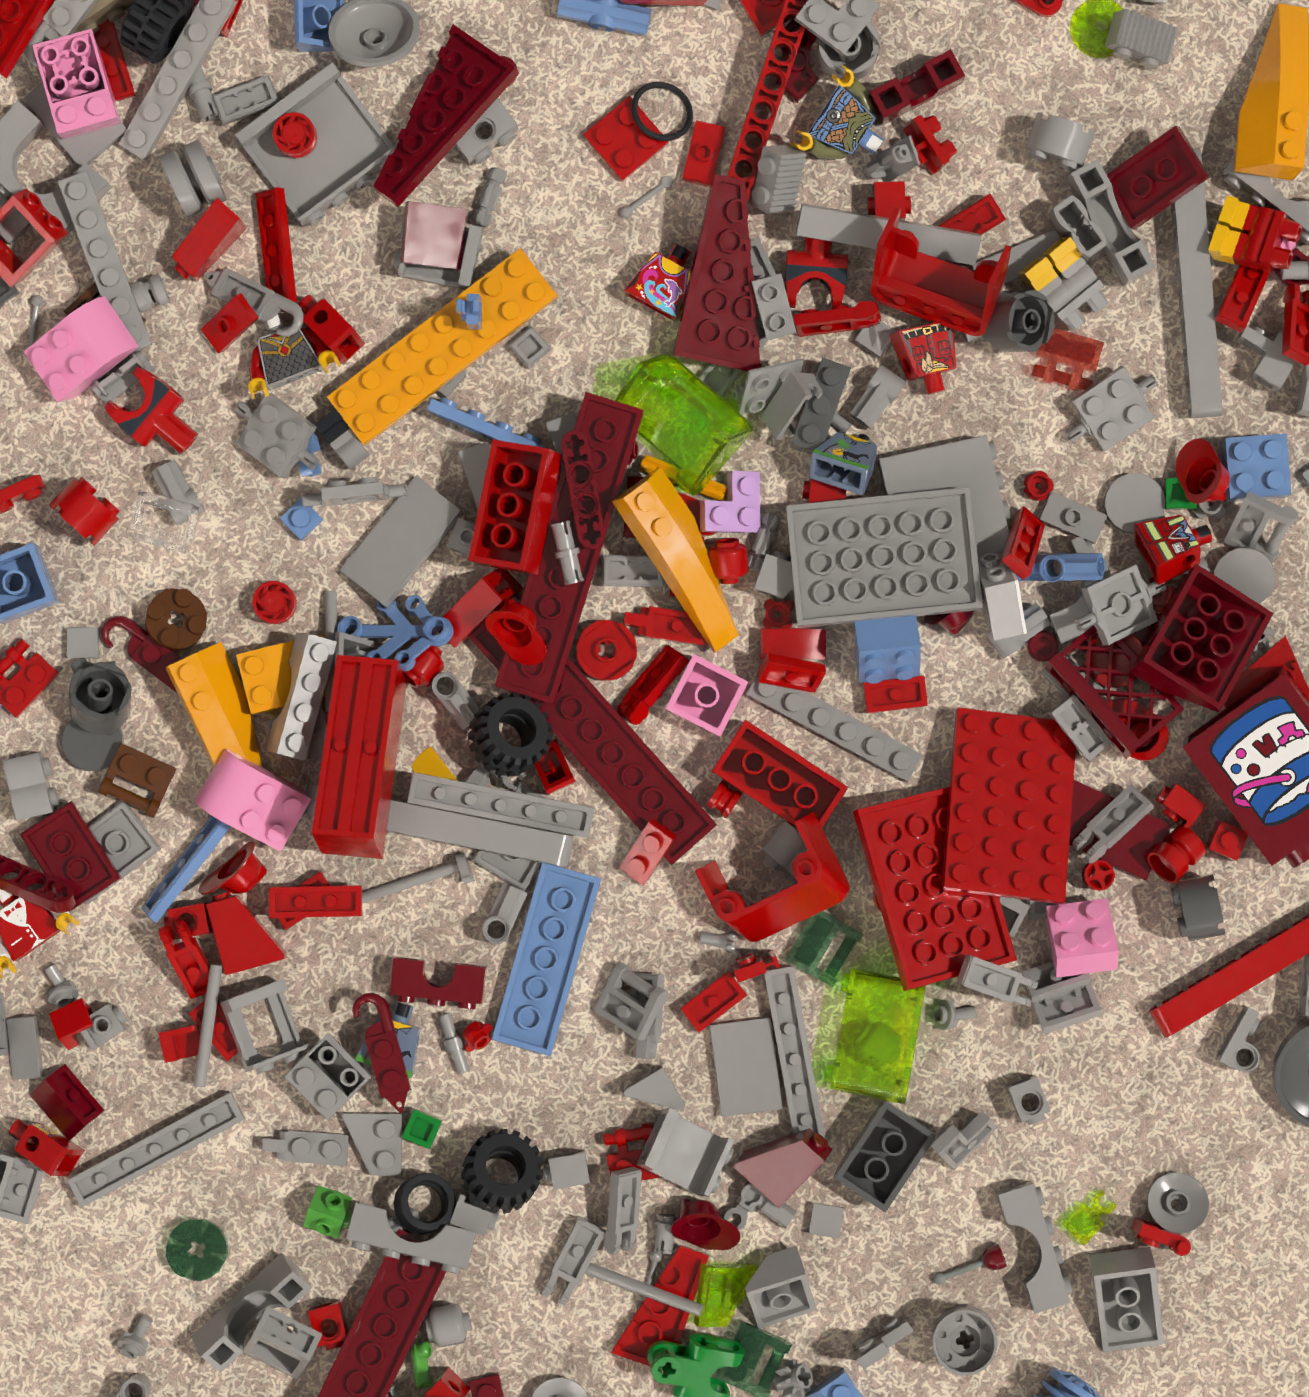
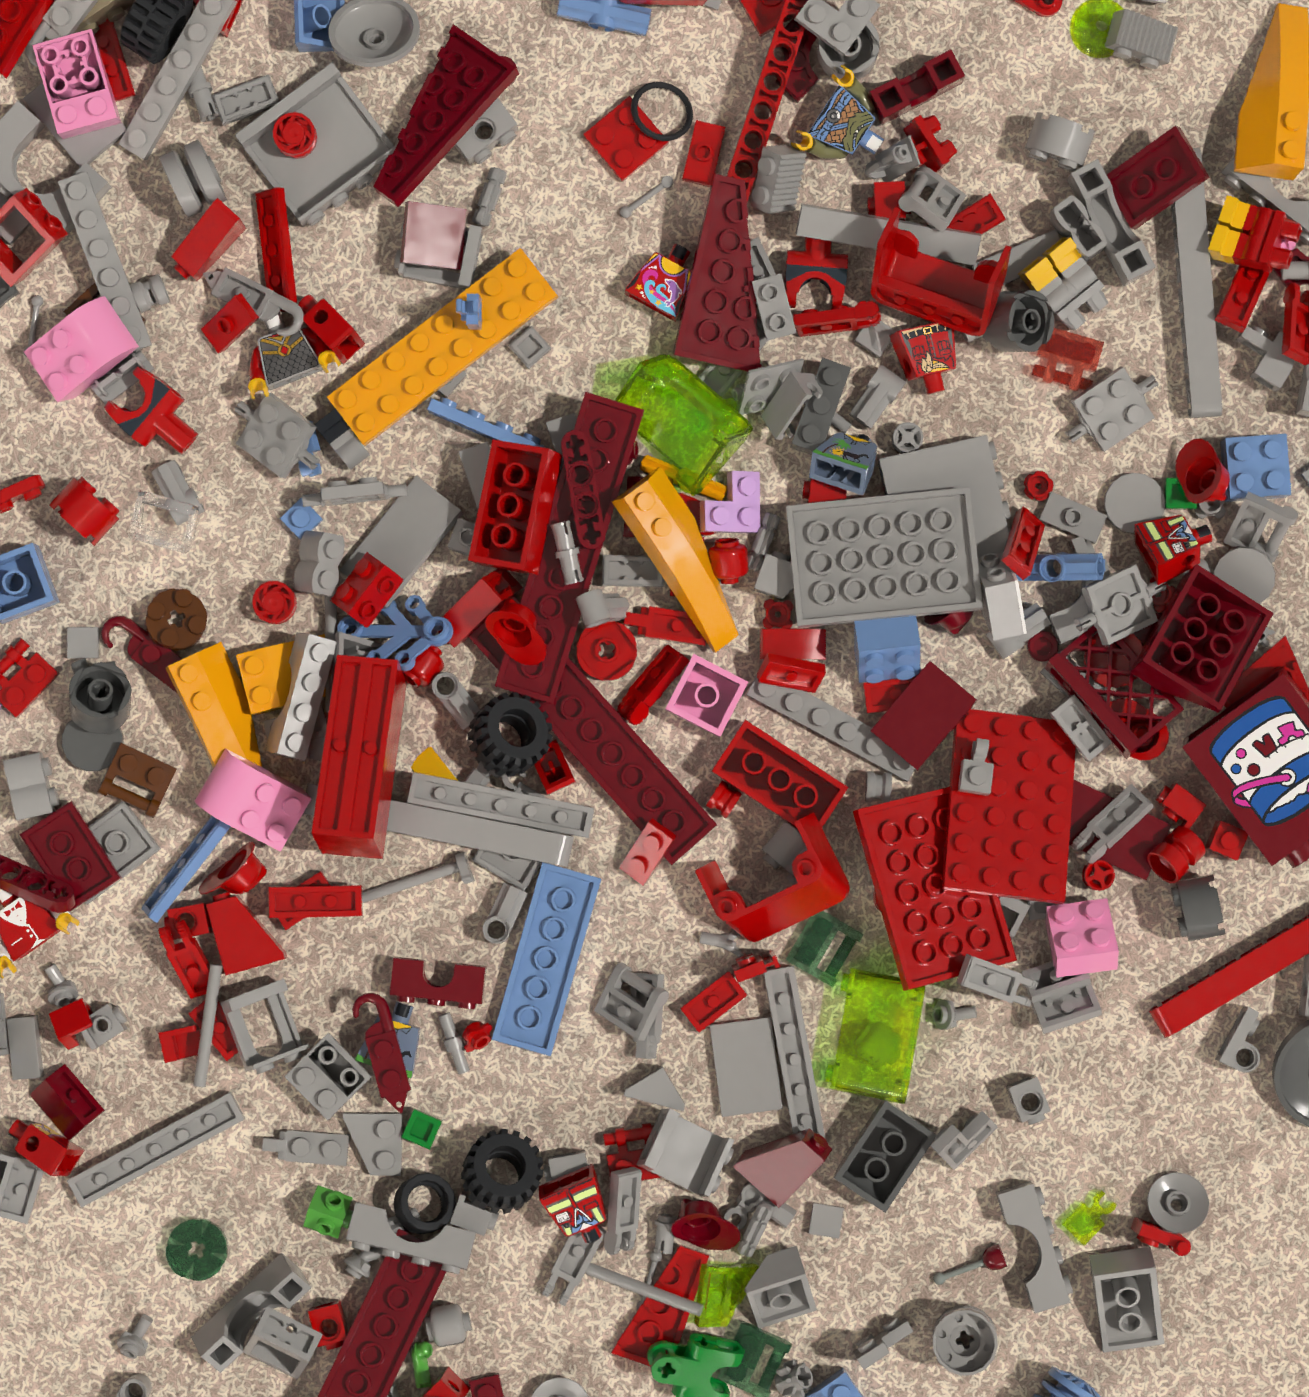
(319, 558): none -> light grey brick
(358, 1264): none -> light grey plate
(366, 590): none -> red bracket
(575, 1203): none -> torso
(601, 608): none -> light grey piece
(755, 1229): none -> light grey axle
(878, 786): none -> light grey wheel
(910, 435): none -> light grey wheel
(923, 715): none -> dark red tile
(940, 205): none -> light grey plate
(976, 773): none -> light grey plate

